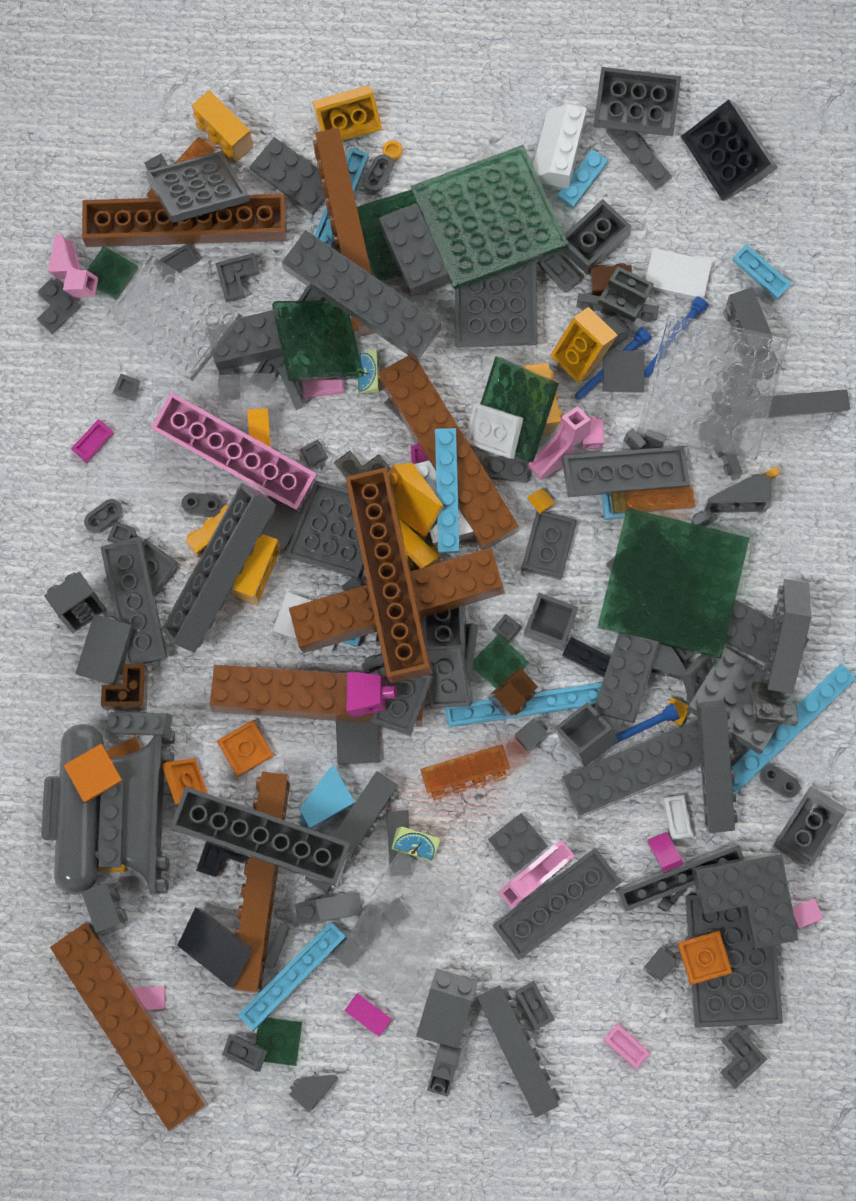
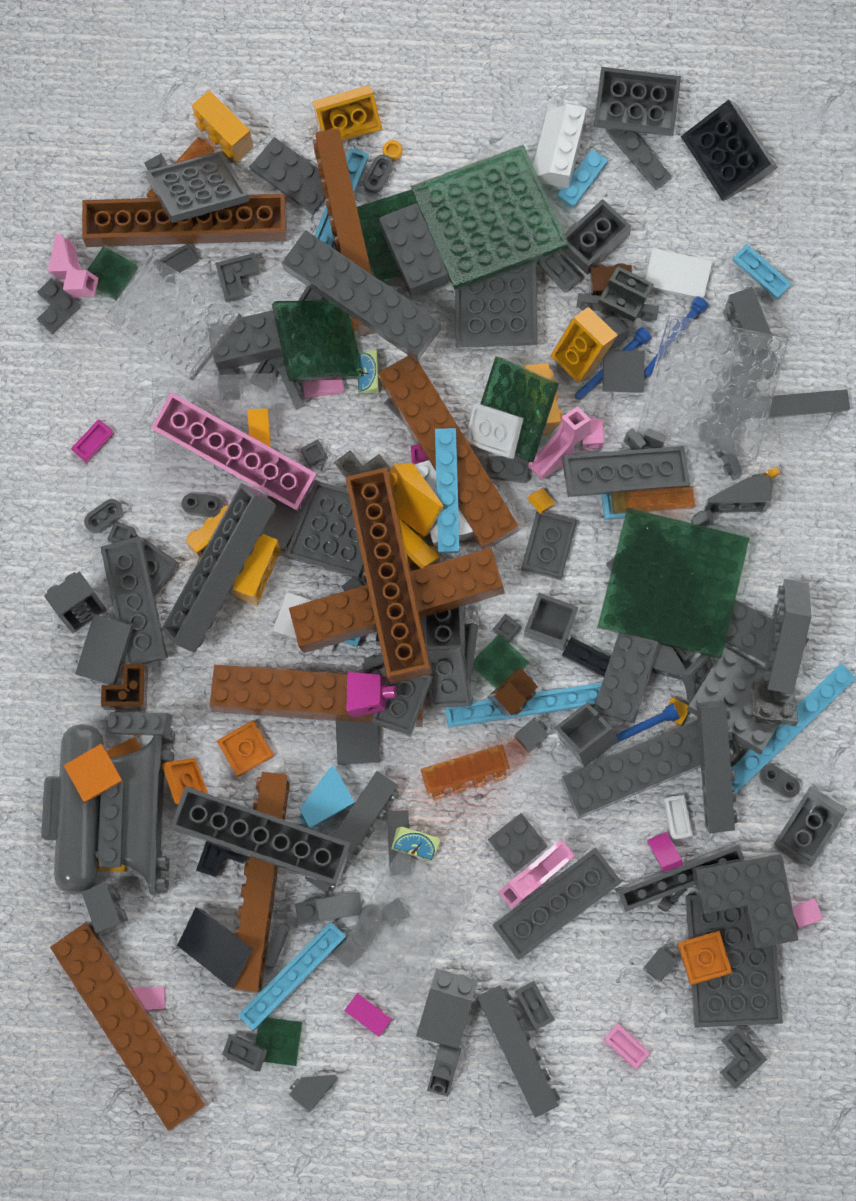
(126, 387): dark grey plate -> none

